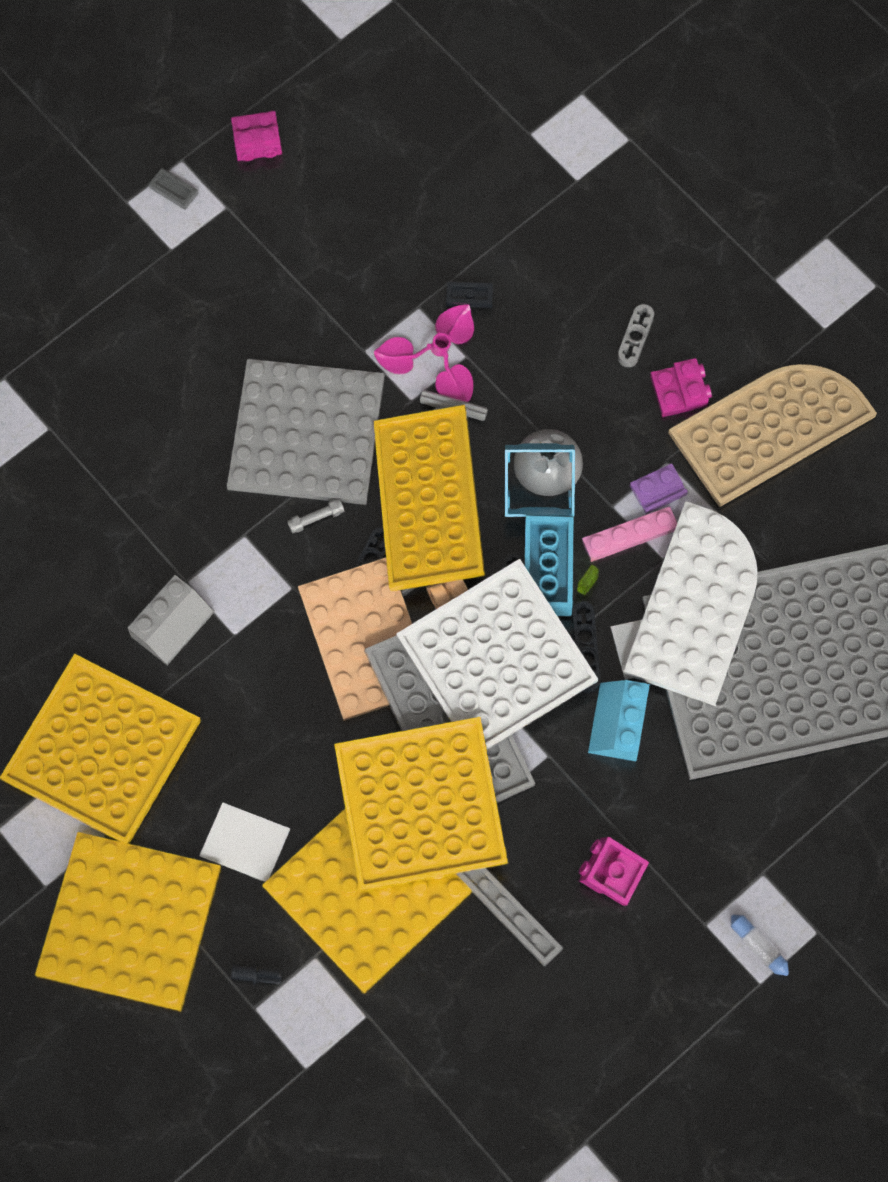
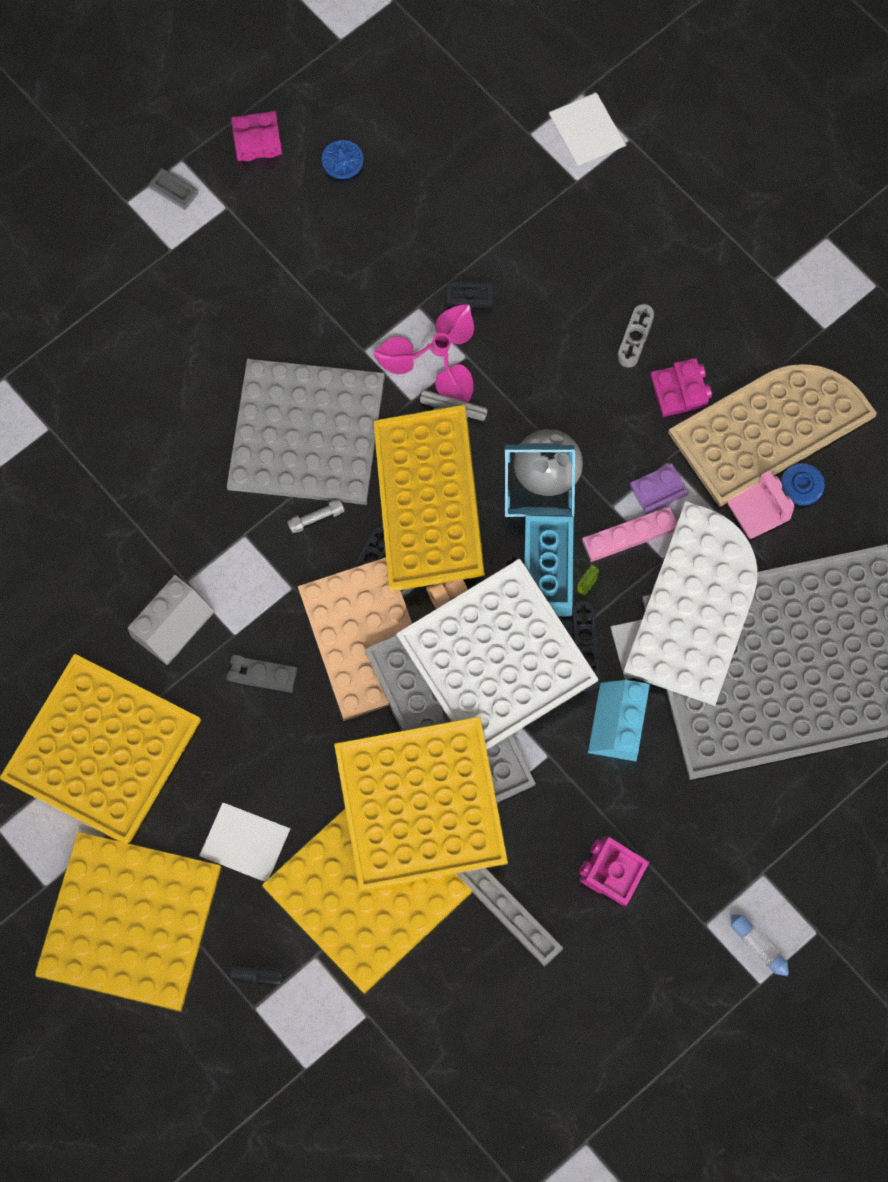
(262, 674): none -> dark grey plate
(342, 159): none -> blue wheel
(587, 129): none -> white sticker
(762, 506): none -> bright pink bracket
(803, 484): none -> blue wheel

